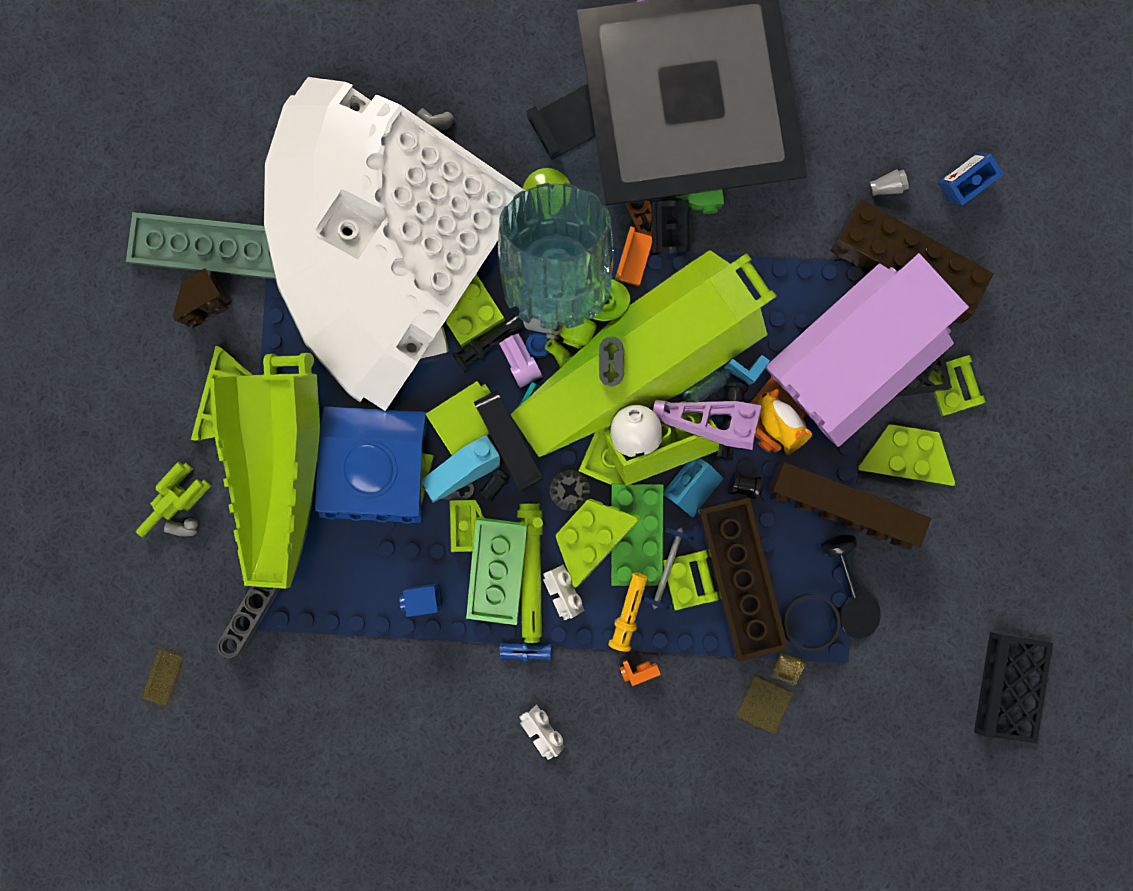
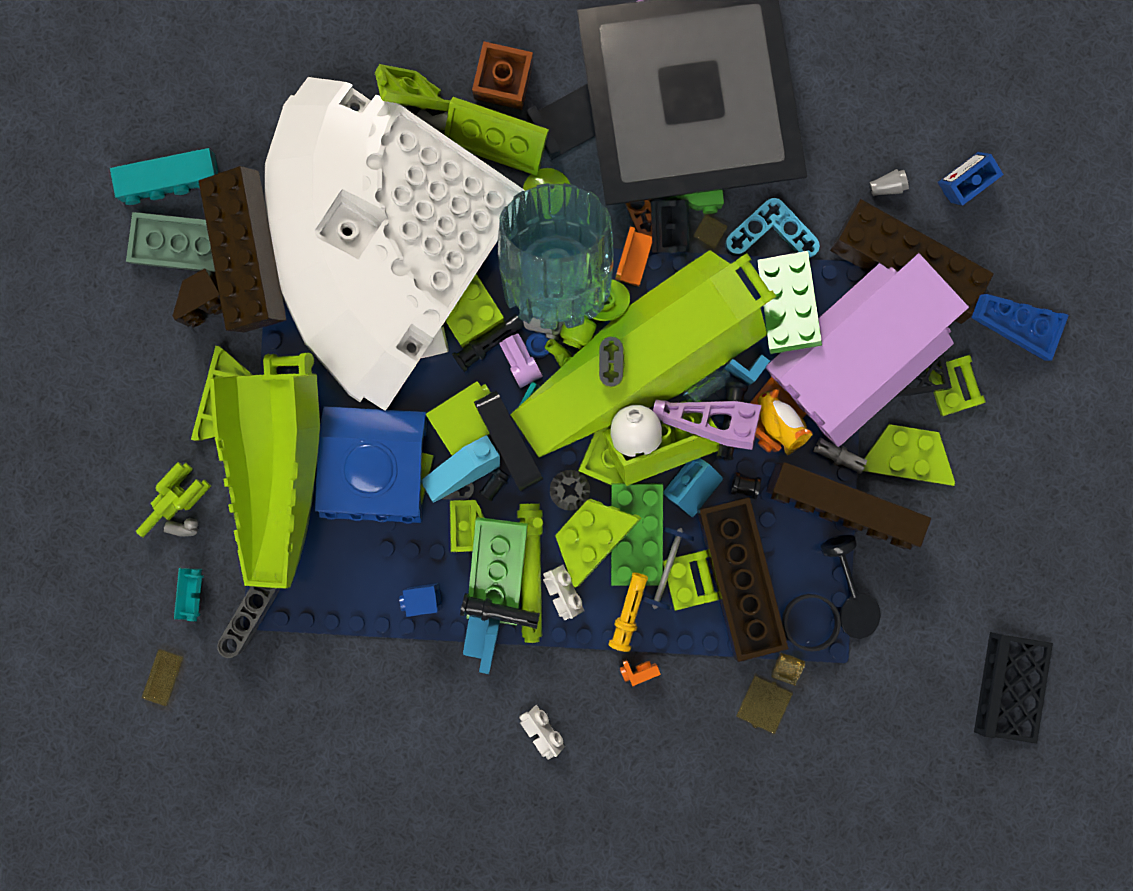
(162, 176): none -> teal brick
(188, 594): none -> teal hinge
(242, 250): none -> dark brown brick
(408, 88): none -> lime wing
(481, 641): none -> dark azure panel
(486, 609): none -> black pin
(496, 136): none -> lime plate
(502, 75): none -> dark orange brick
(543, 651): blue pin -> none
(710, 231): none -> clear yellow tile
(777, 222): none -> medium azure beam
(793, 314): none -> plate
(840, 455): none -> light grey pin
(1022, 324): none -> blue wing

